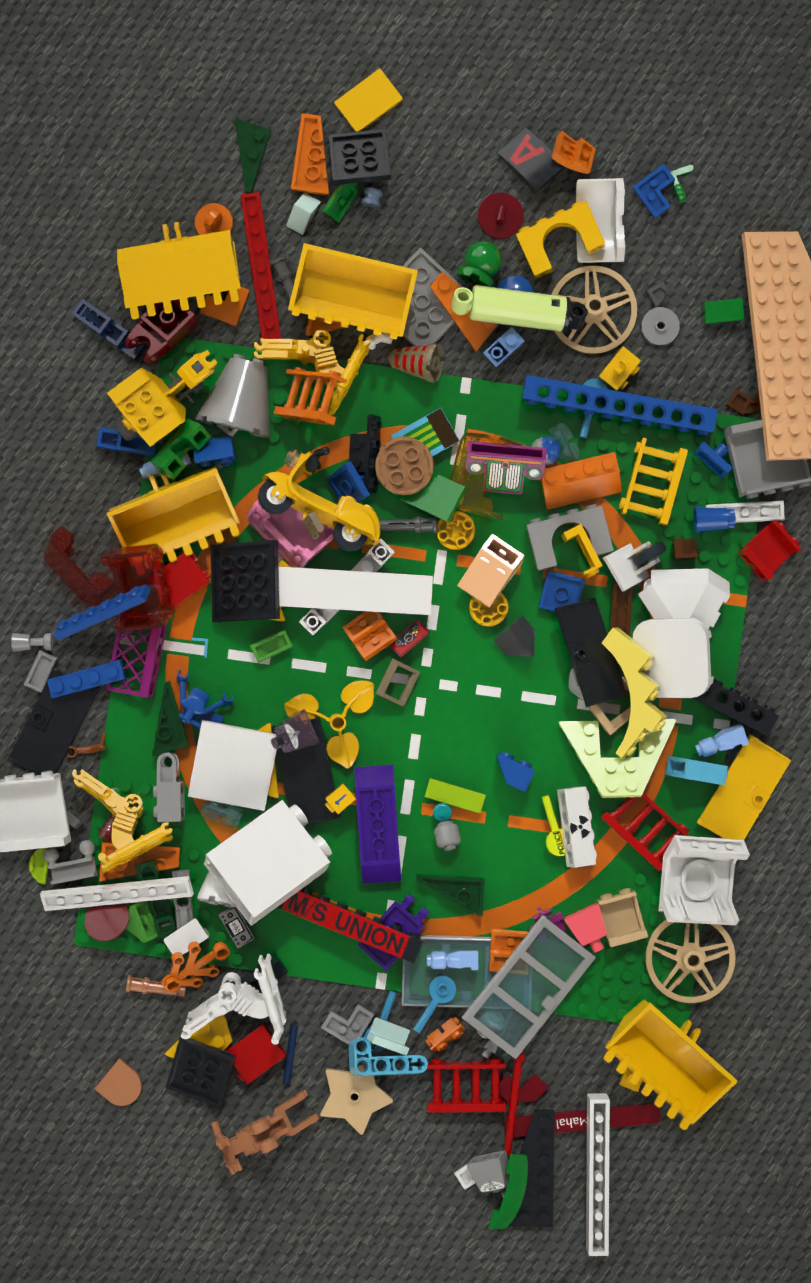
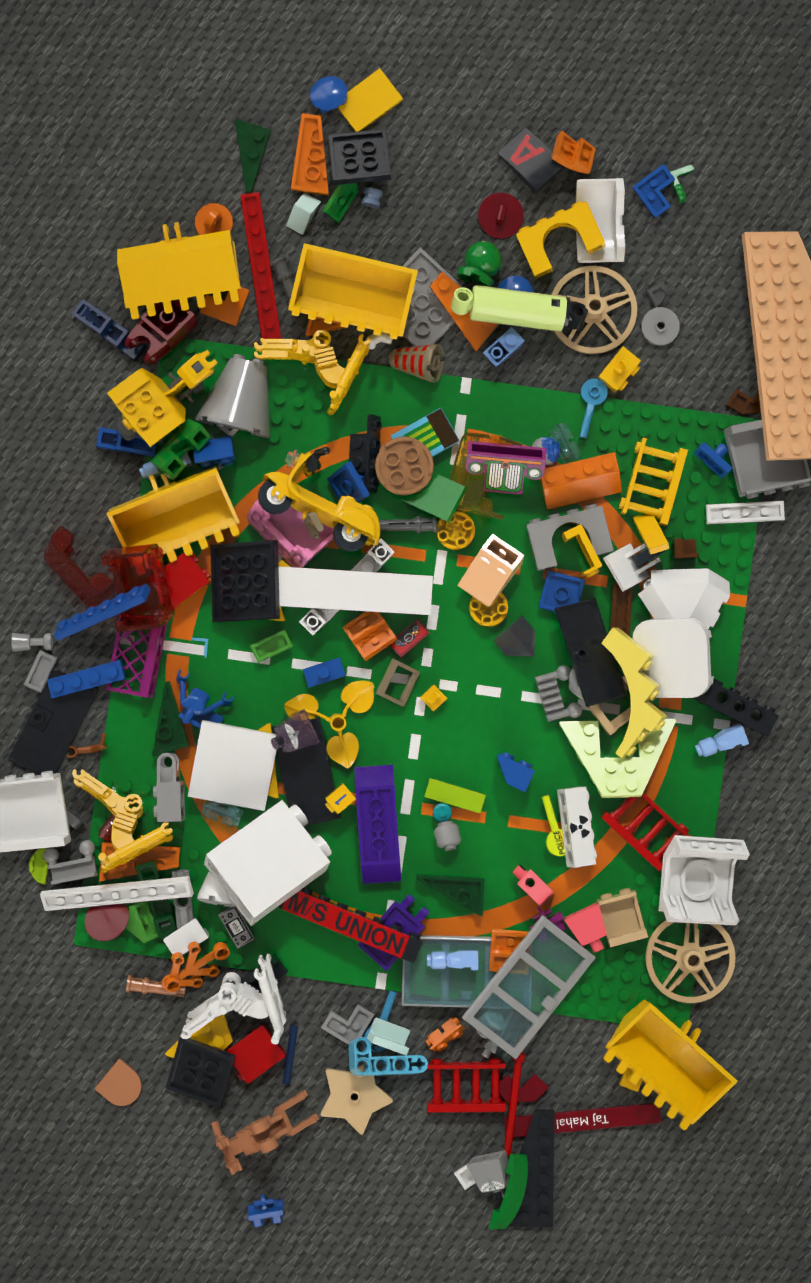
(264, 1209): none -> blue hips
(310, 413): orange fence -> none
(324, 672): none -> blue tile
(328, 93): none -> blue dish
(433, 698): none -> yellow tile
(442, 991): dark azure piece -> none
(539, 892): none -> coral torso
(551, 695): none -> light grey gear
(597, 1175): white brick -> none
(651, 533): none -> yellow tile
(696, 770): medium azure slope -> none
(706, 415): blue brick -> none
(713, 518): blue plant -> none
(723, 310): green hinge -> none
(745, 791): yellow door -> none
(769, 549): red panel -> none

